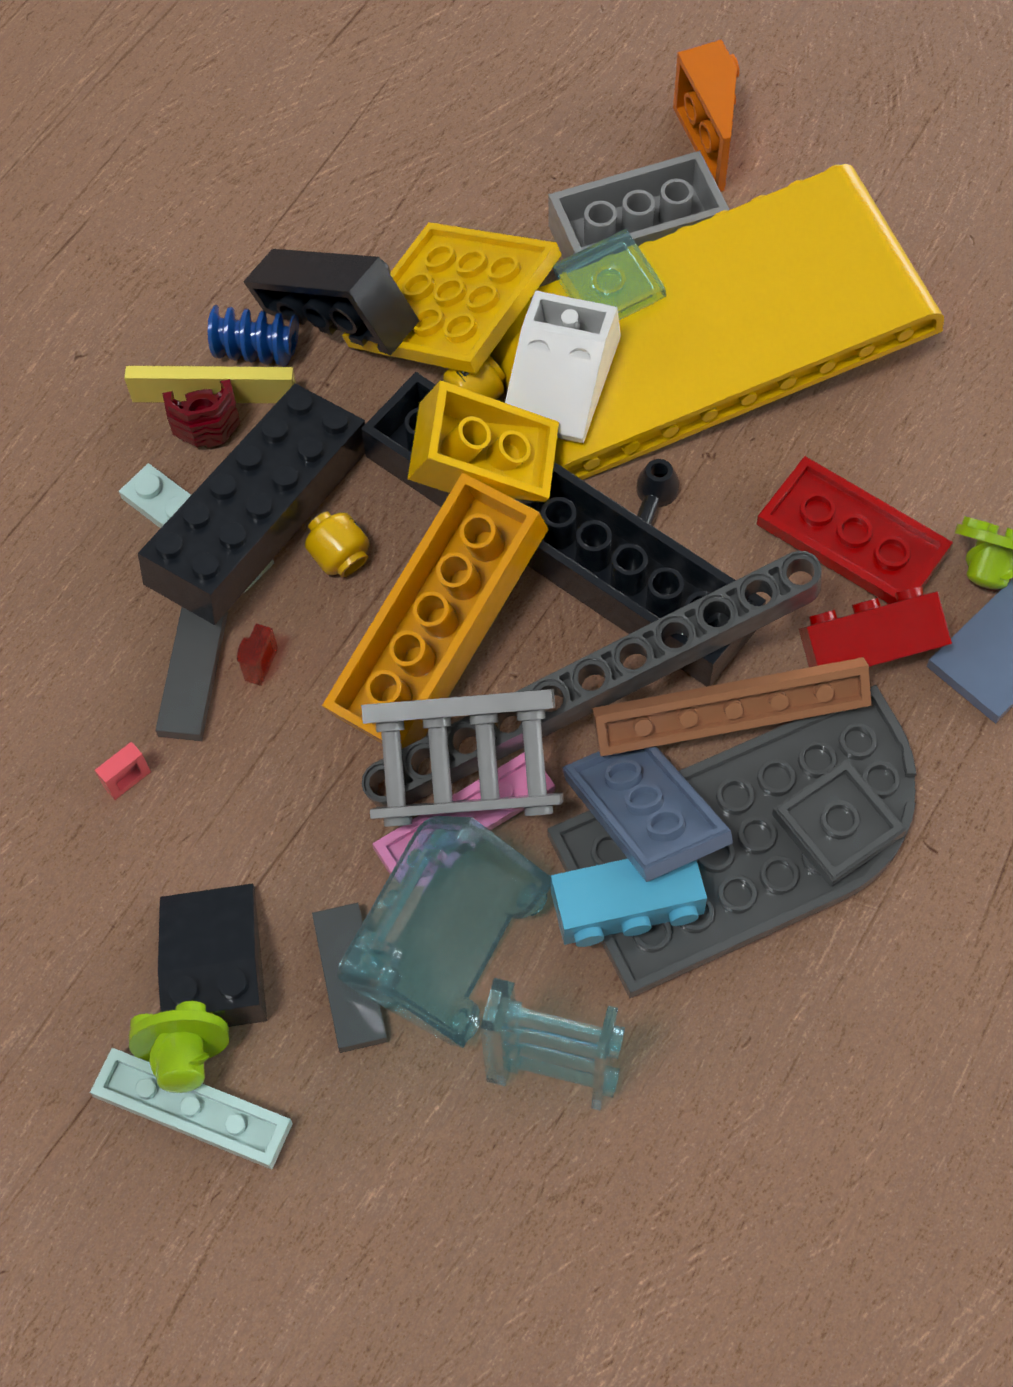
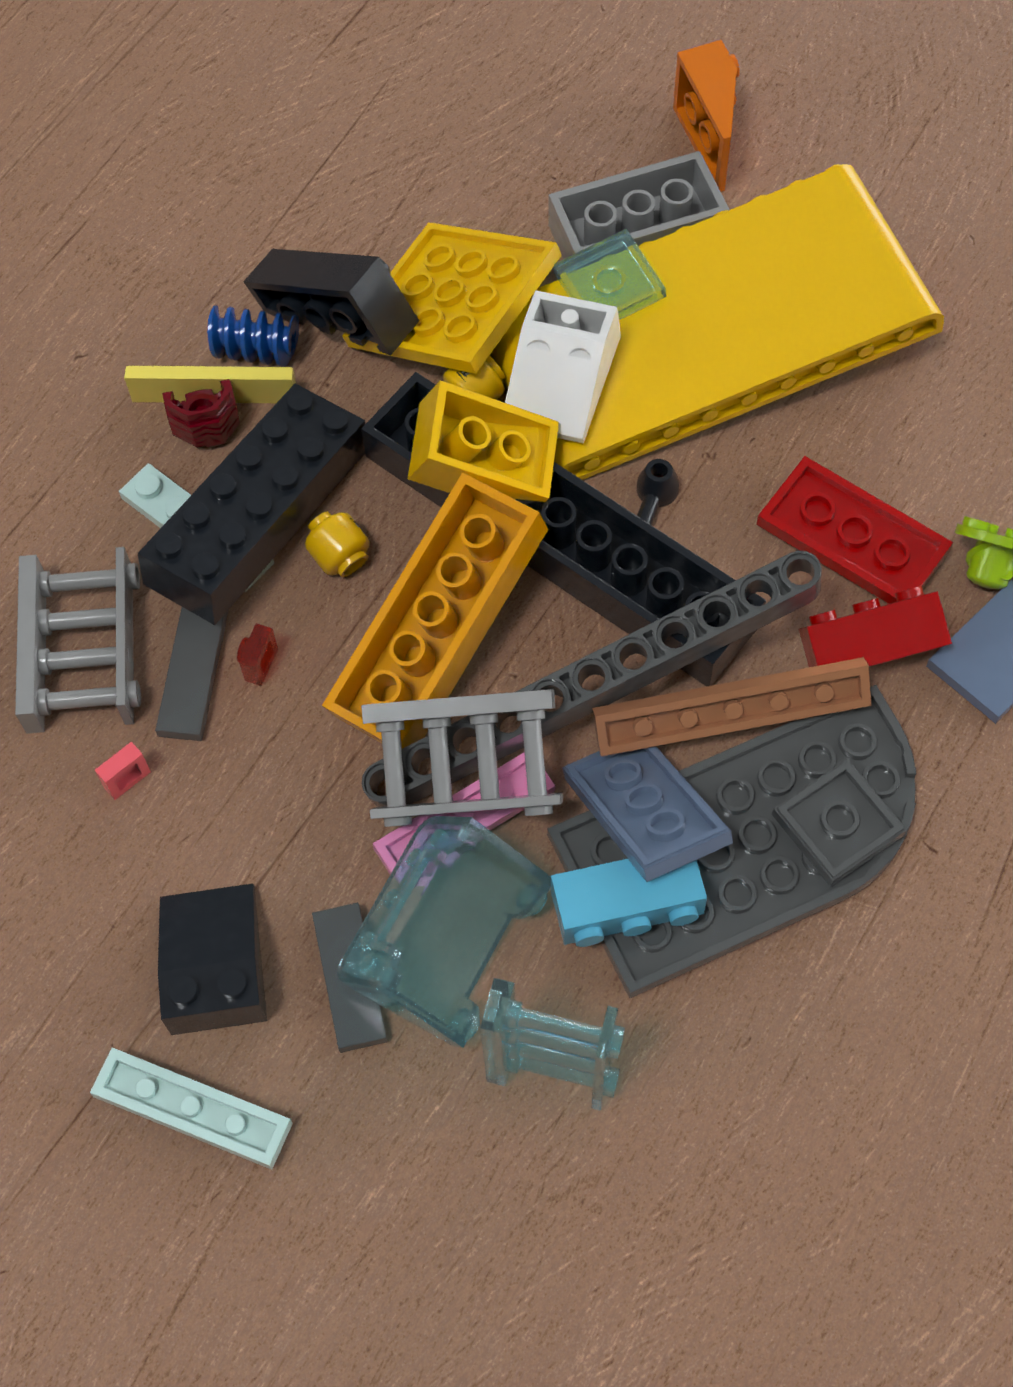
(37, 622): none -> light grey fence
(178, 1044): lime plate -> none

